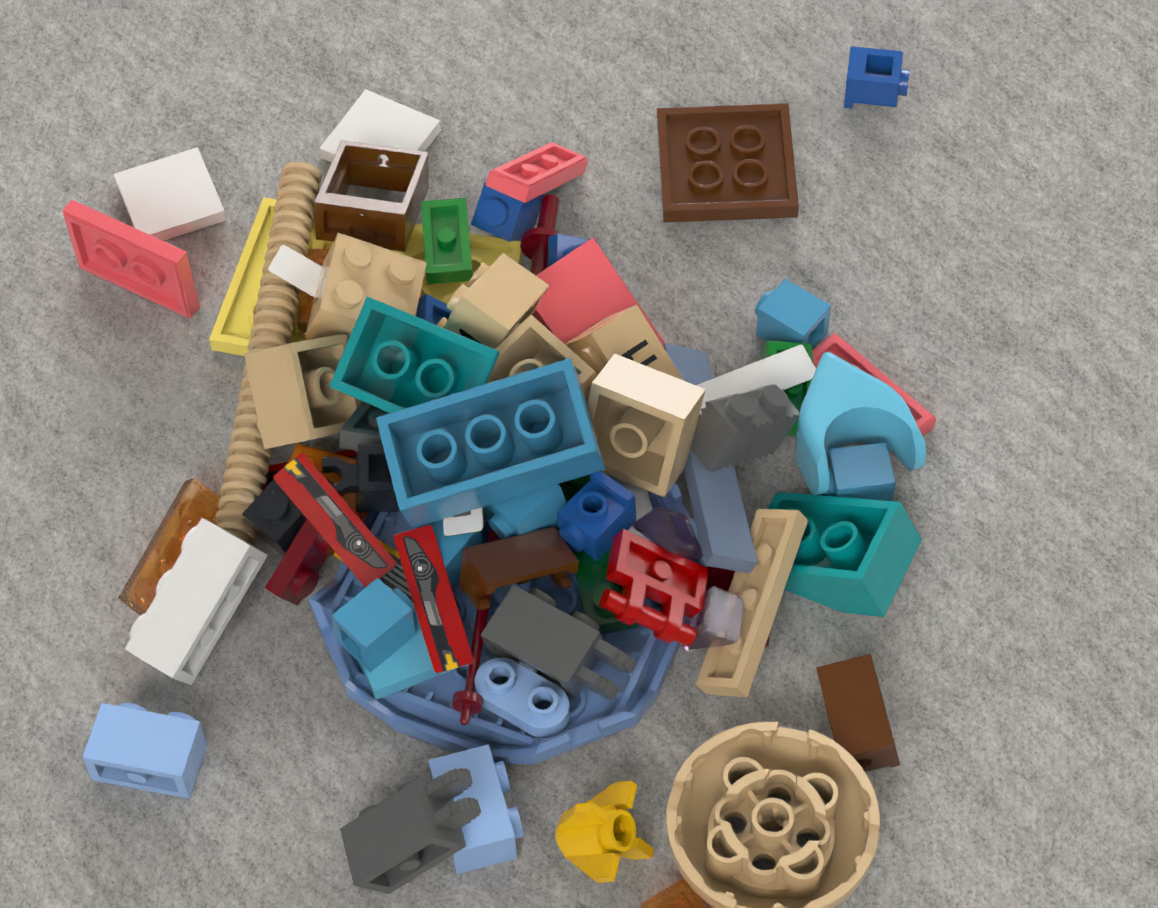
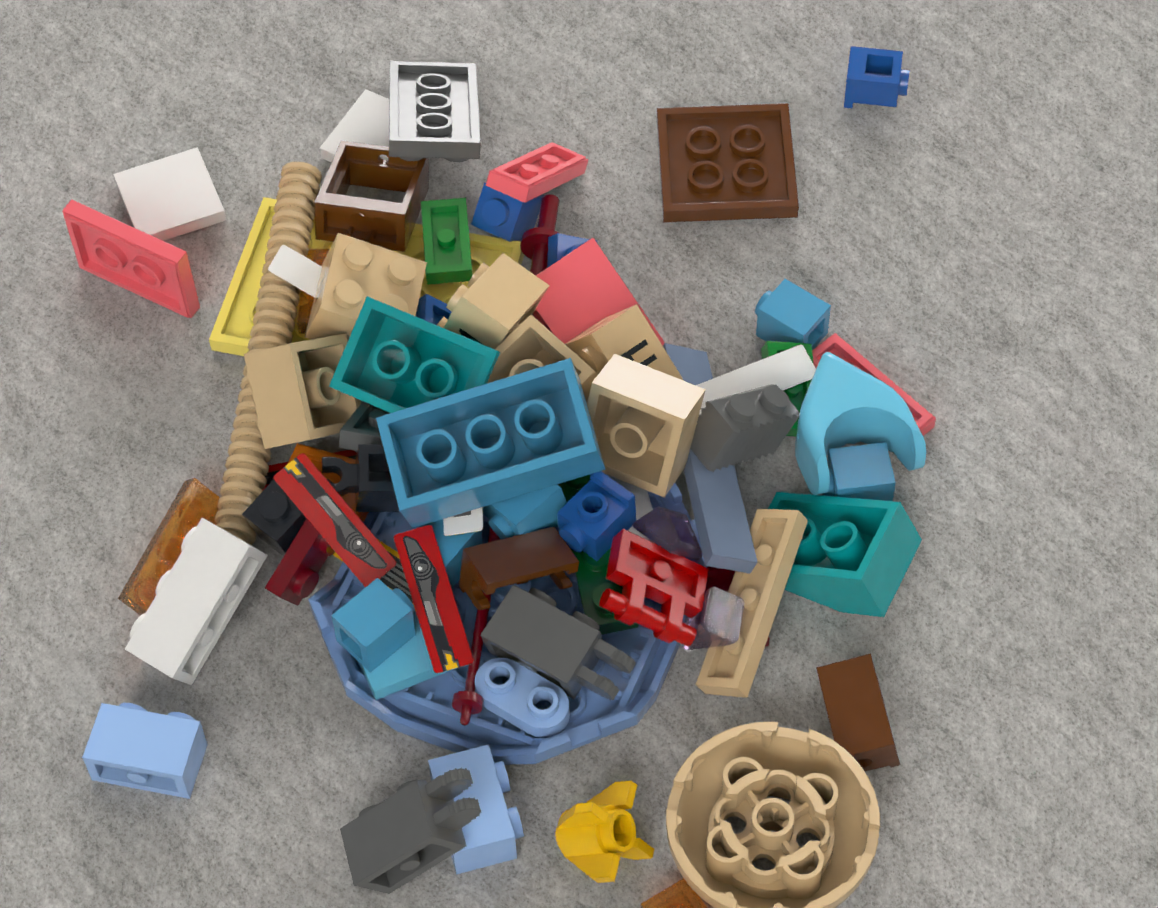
(433, 111): none -> plate

